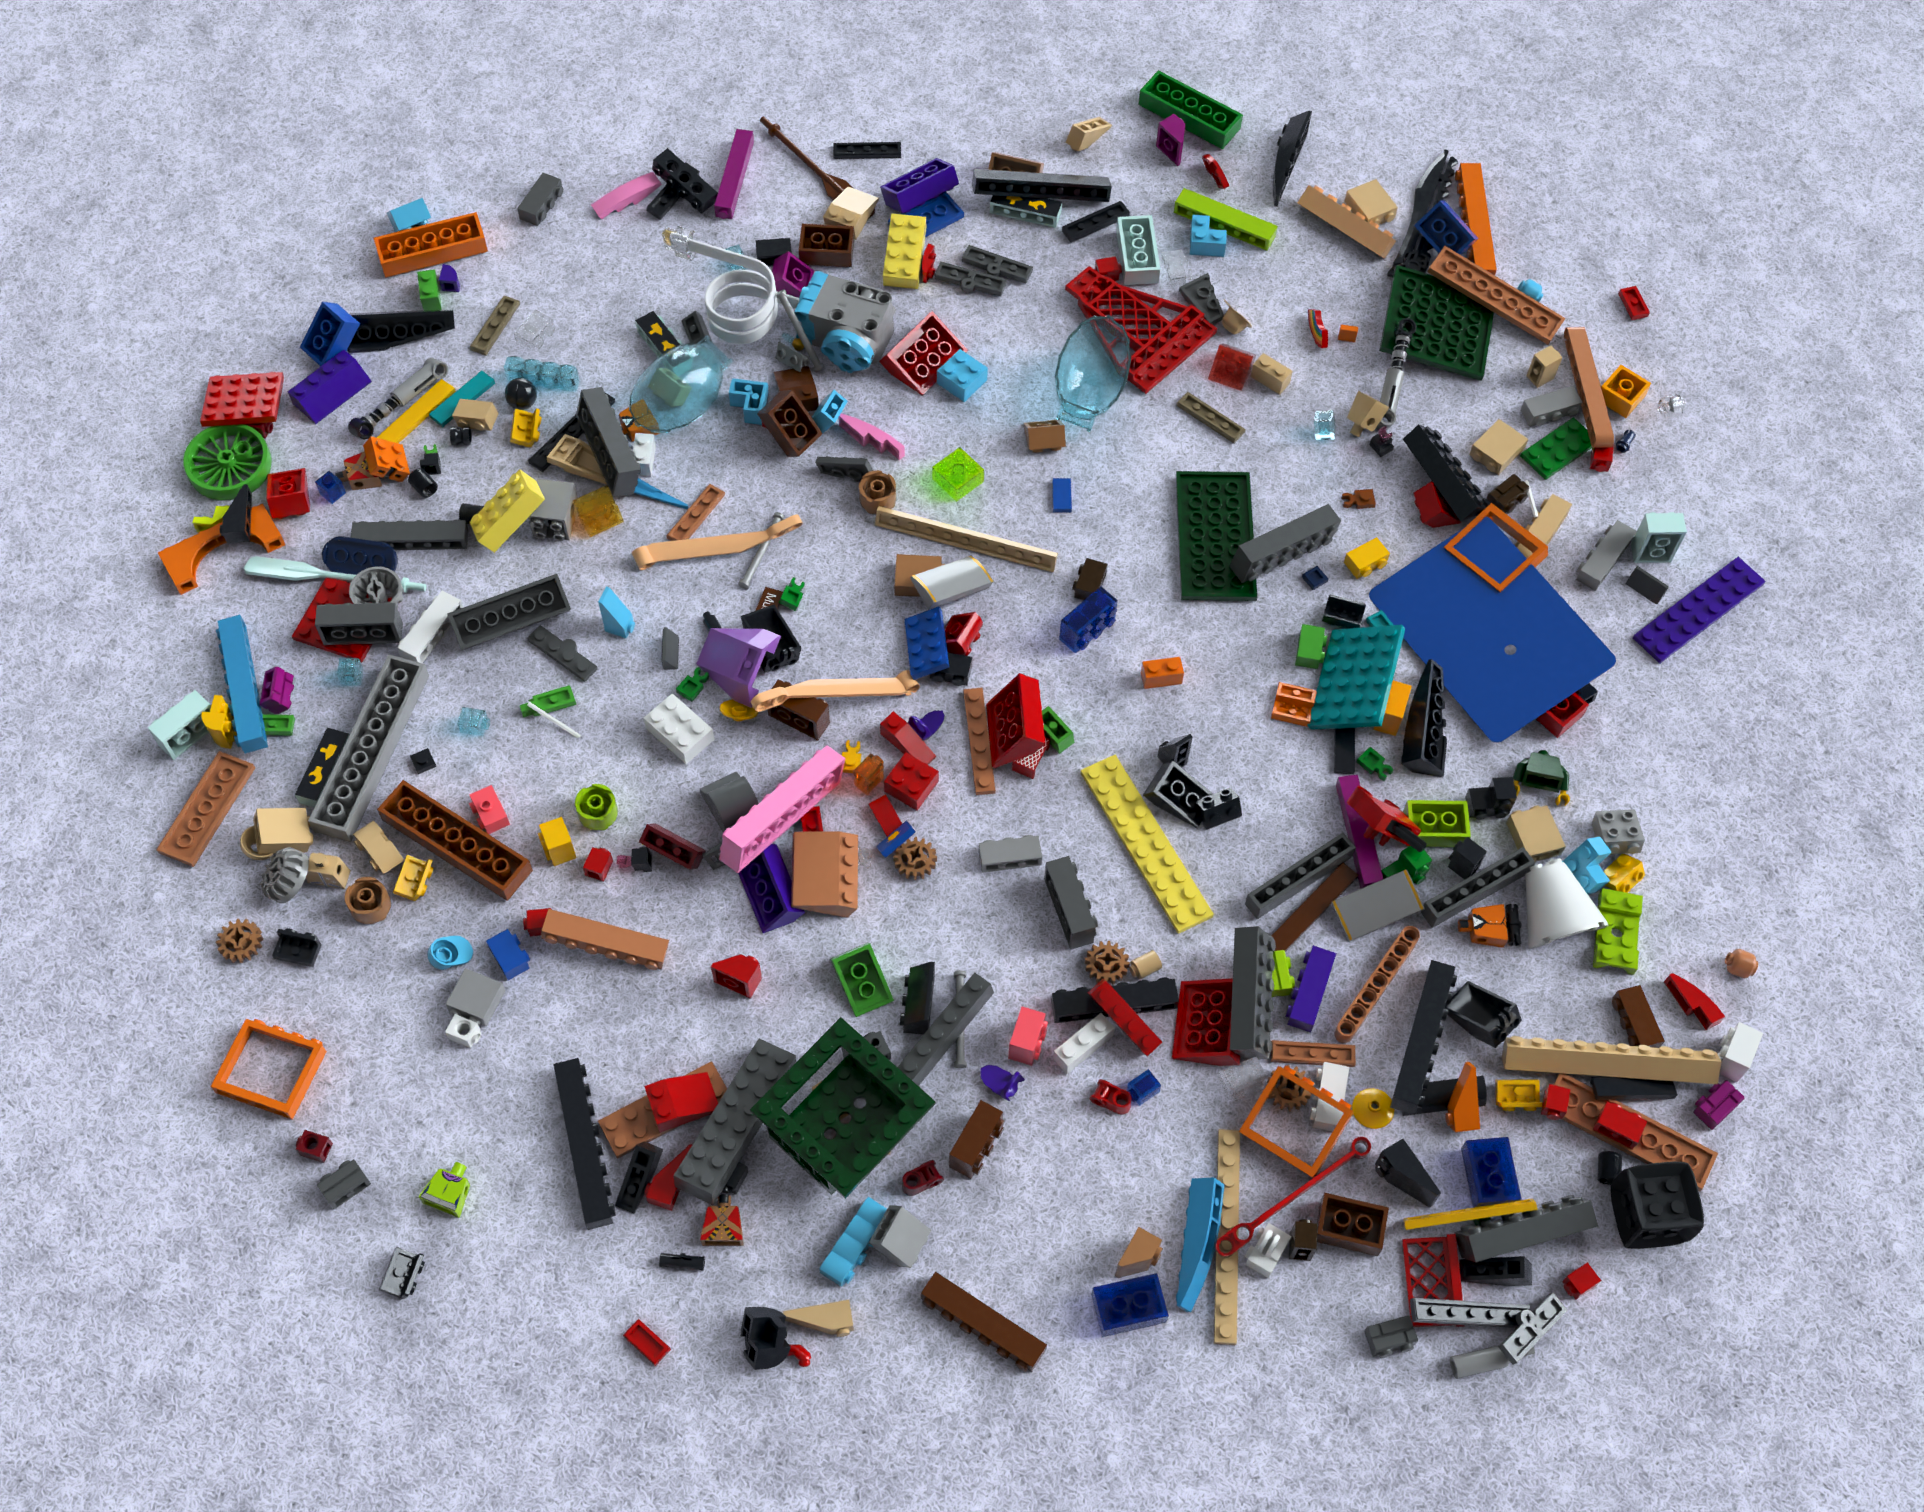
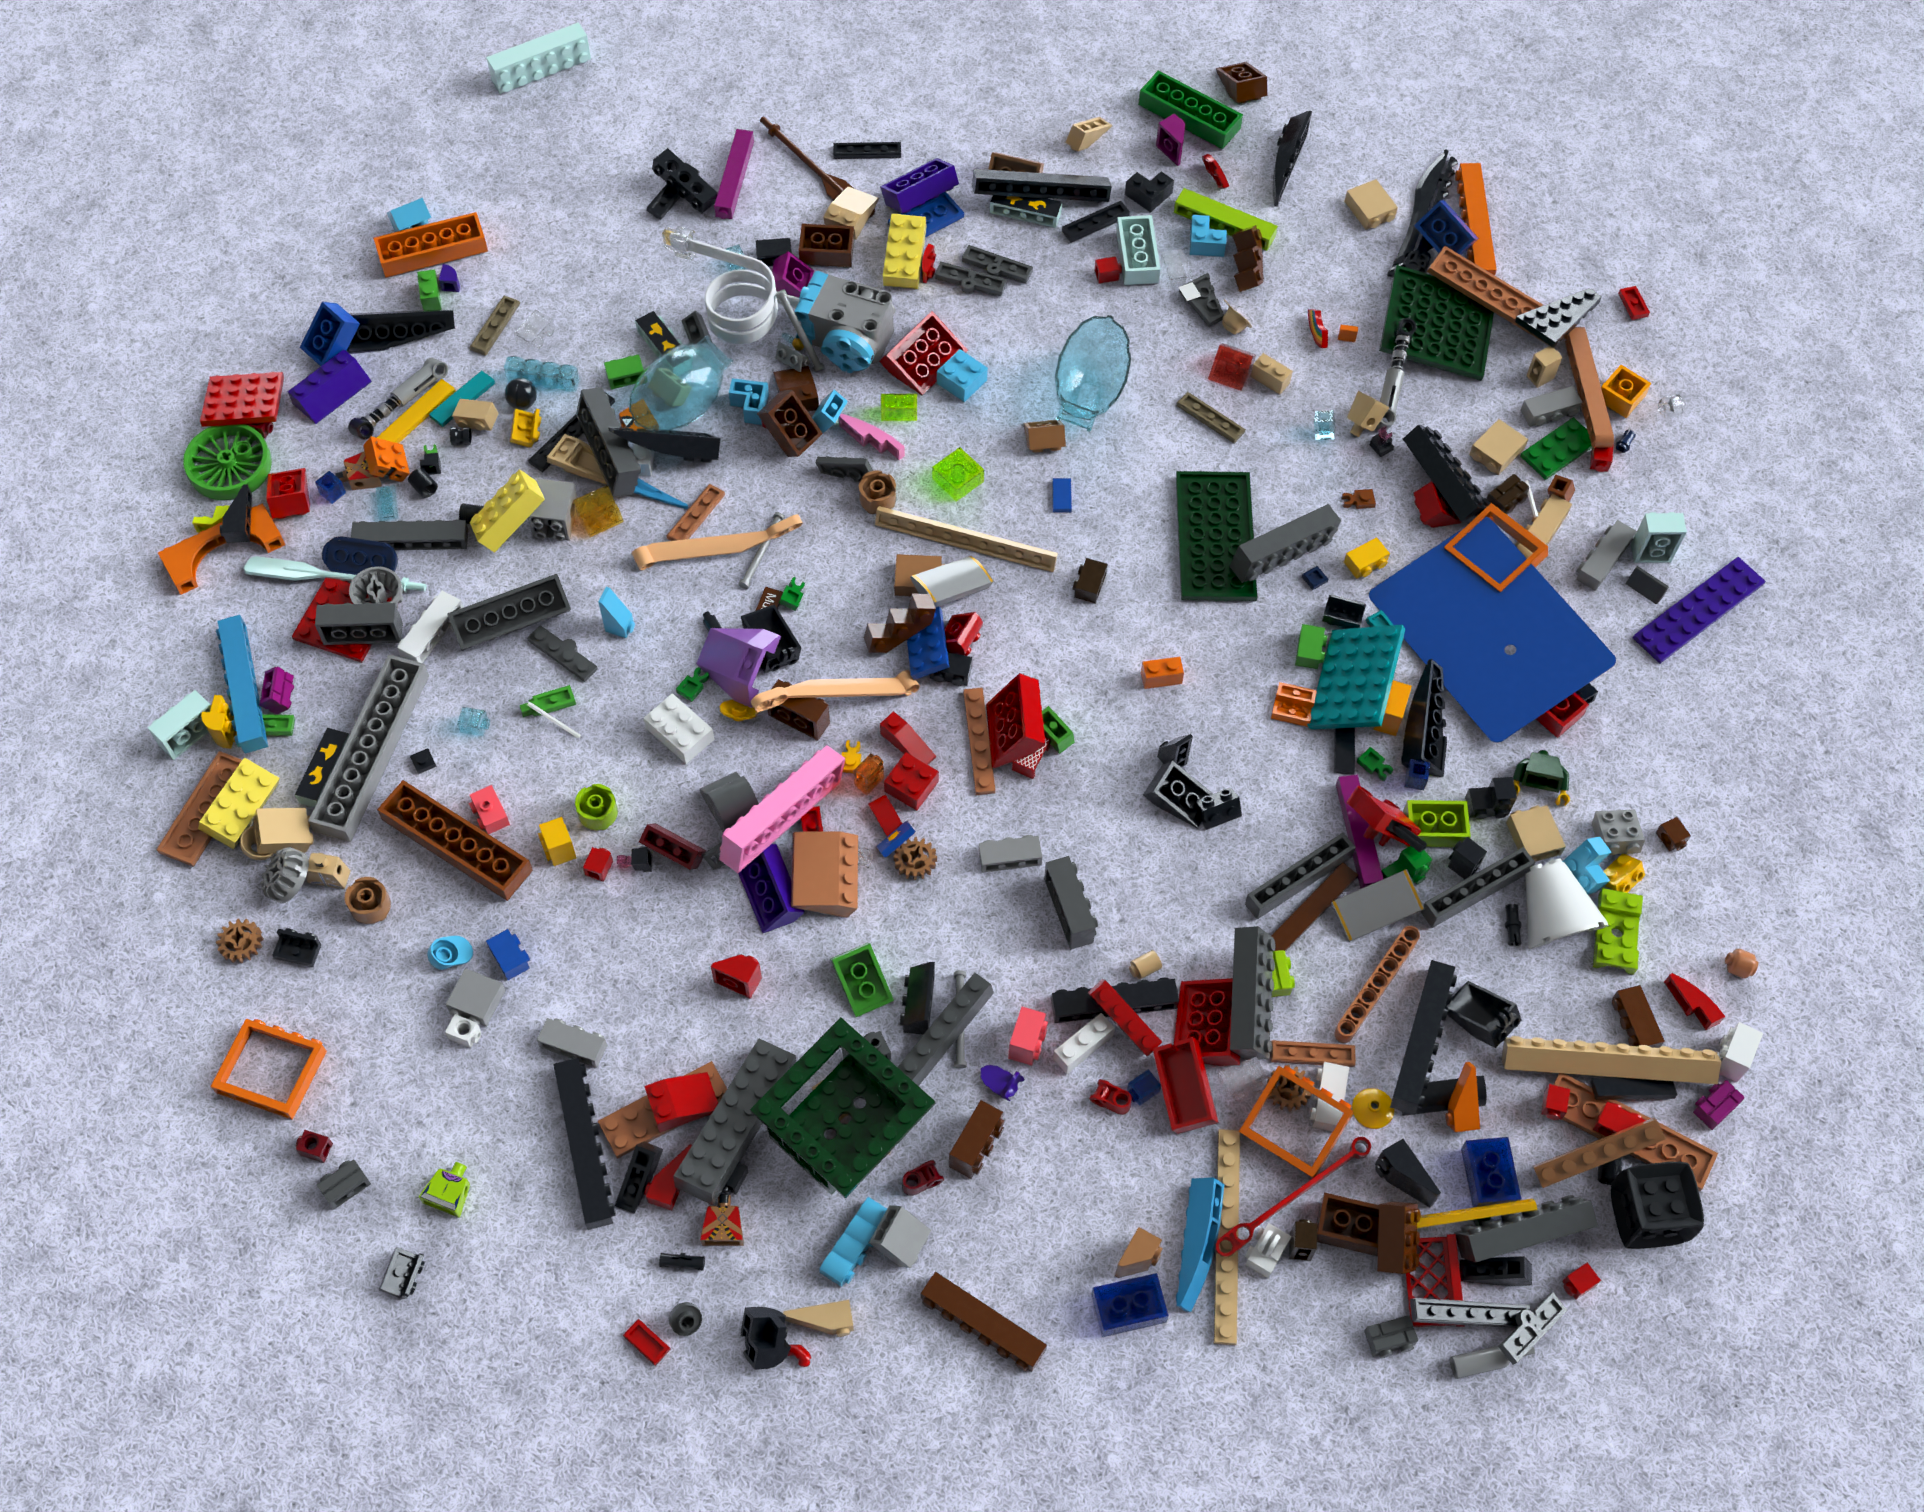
(237, 803): none -> light yellow brick
(350, 672): clear light blue brick -> none
(377, 846): tan brick -> none
(387, 503): none -> clear light blue plate
(412, 878): yellow bracket -> none
(535, 921): red brick -> none
(539, 58): none -> light aqua brick
(540, 199): dark grey brick -> none
(572, 1042): none -> light grey brick
(604, 939): nougat brick -> none
(623, 371): none -> bright green brick
(630, 192): bright pink slope -> none
(670, 649): dark grey slope -> none
(675, 443): none -> black wedge
(685, 1319): none -> dark grey plate
(898, 407): none -> clear neon green brick
(900, 624): none -> reddish brown brick
(928, 724): dark purple piece -> none
(1088, 620): clear blue brick -> none
(1116, 963): medium nougat gear -> none
(1147, 844): light yellow plate -> none
(1149, 192): none -> black brick
(1153, 356): red wing -> none
(1185, 1085): none -> red piece
(1189, 291): none -> white sticker
(1243, 82): none -> reddish brown slope
(1248, 258): none -> reddish brown brick
(1311, 988): dark purple brick -> none
(1346, 221): light nougat brick -> none
(1398, 1237): none -> reddish brown brick
(1417, 774): none -> clear blue brick
(1486, 925): orange torso -> none
(1518, 1093): yellow bracket -> none
(1531, 289): medium azure head -> none
(1559, 317): none -> wing
(1561, 487): none -> dark orange brick
(1599, 1152): none -> medium nougat brick
(1673, 834): none -> reddish brown brick

